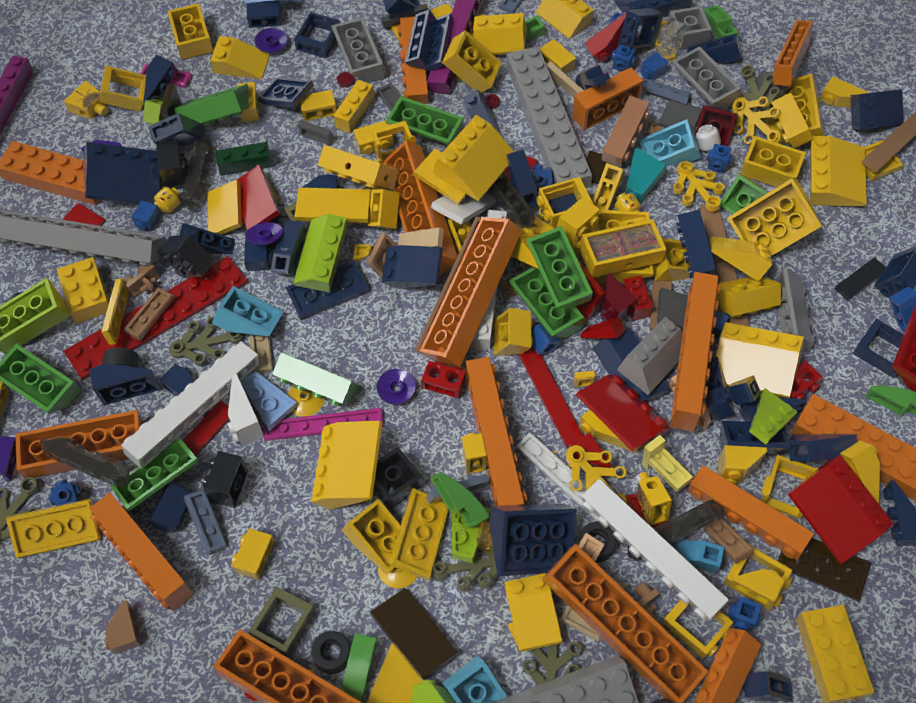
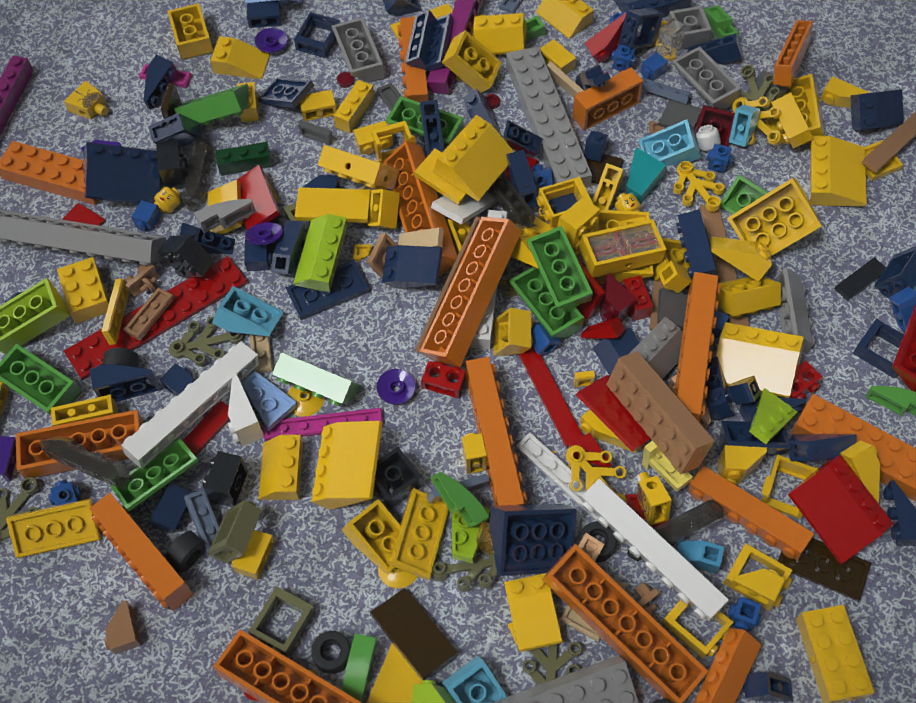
(84, 410): none -> yellow brick
(126, 78): yellow window -> none
(152, 111): lime slope -> none
(185, 551): none -> black tyre
(224, 214): none -> light grey slope
(235, 531): none -> olive window
(281, 468): none -> yellow slope
(394, 19): black tile -> none
(431, 126): none -> dark blue slope
(520, 138): none -> dark blue slope
(596, 145): none -> dark blue slope
(626, 131): nougat wedge -> none
(659, 412): none -> medium nougat brick
(674, 277): none -> yellow brick
(732, 542): medium nougat tile -> none
(744, 124): none -> medium azure slope
(771, 162): yellow brick -> none

